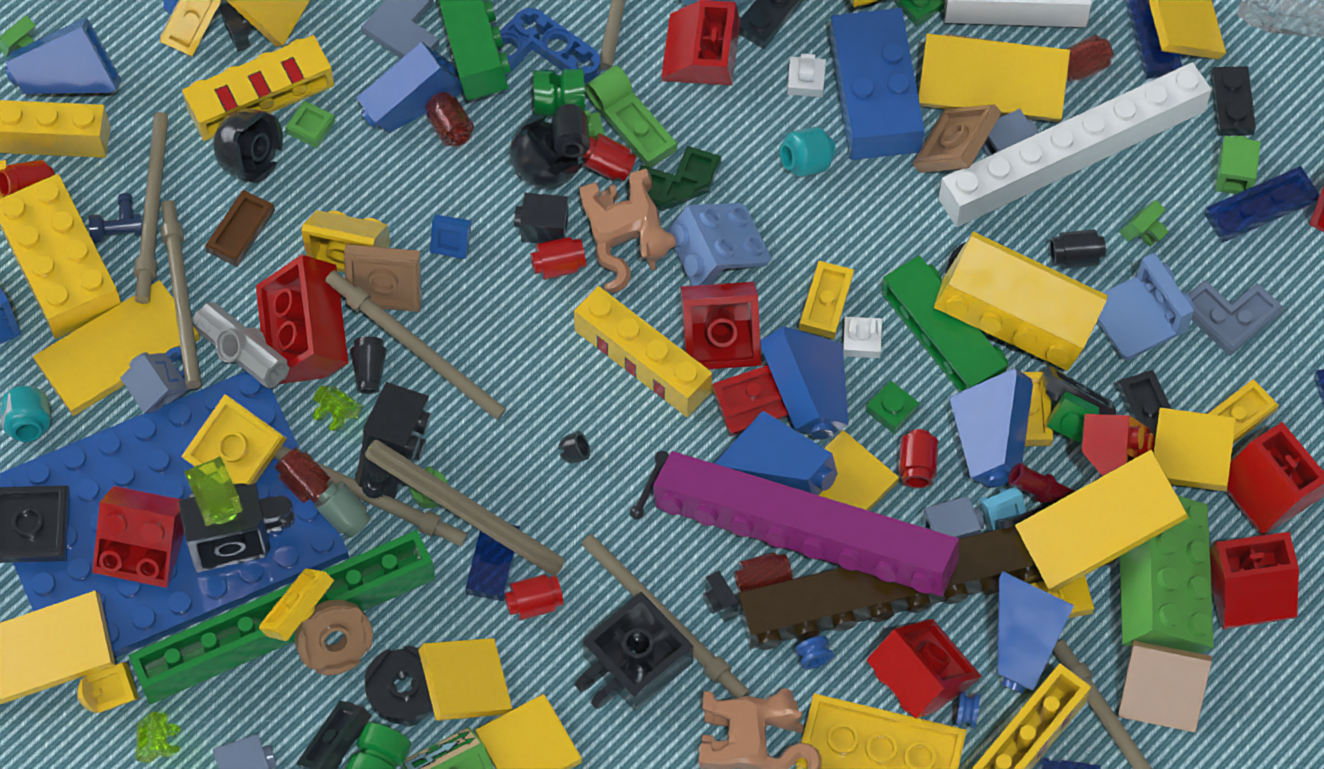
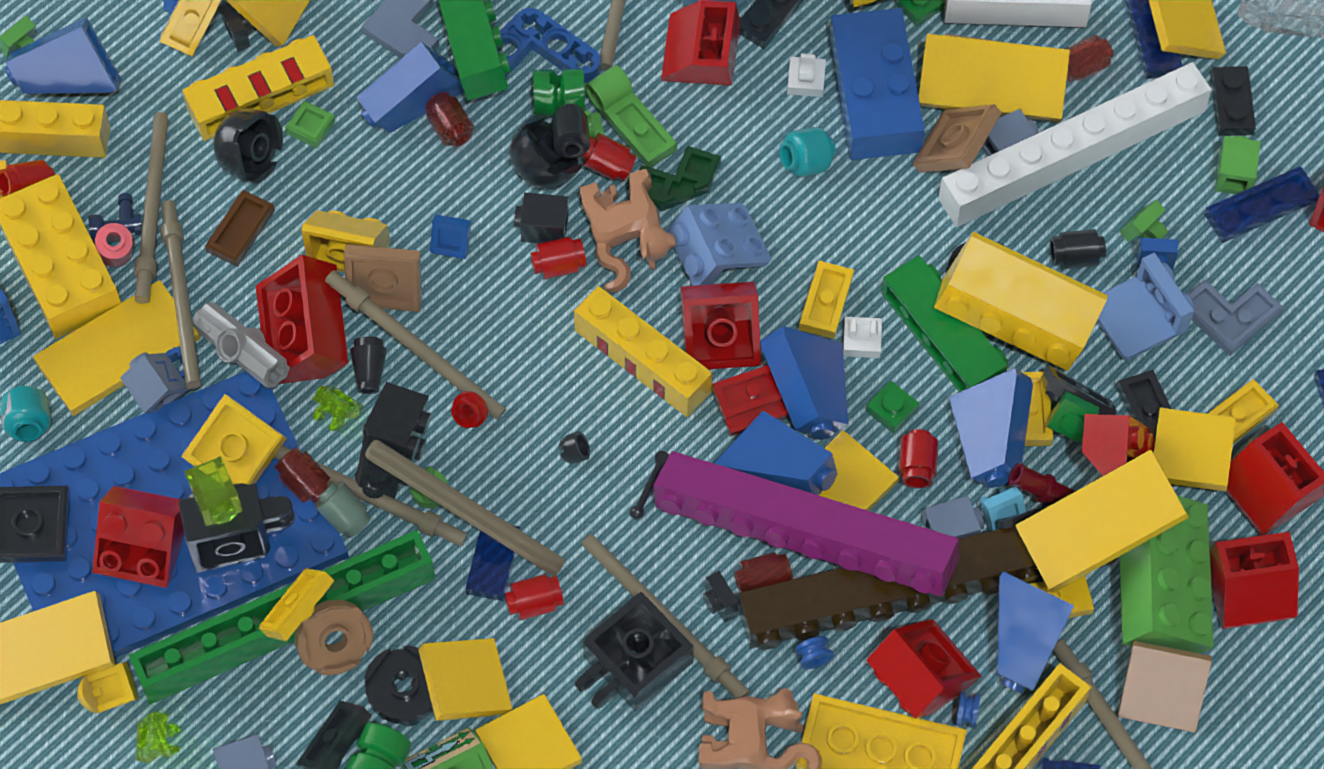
(114, 255): none -> coral brick
(464, 415): none -> red plate
(1164, 249): none -> blue plate

